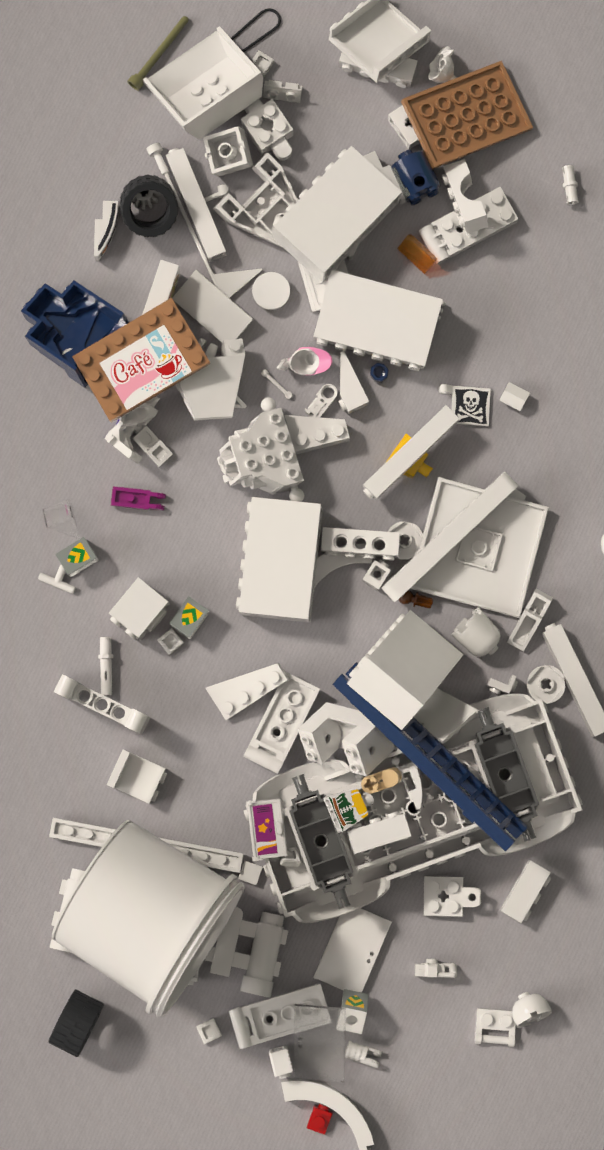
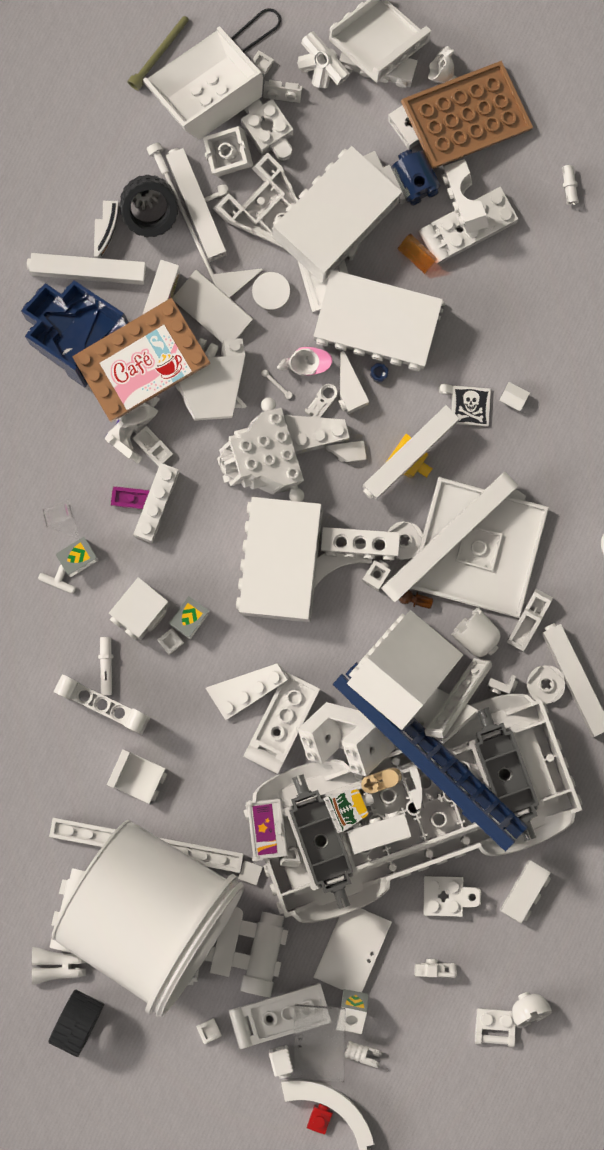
(45, 957): none -> white piece
(86, 268): none -> white brick
(156, 502): none -> white arch
(315, 61): none -> white piece
(348, 451): none -> white slope
(458, 698): none -> white tile

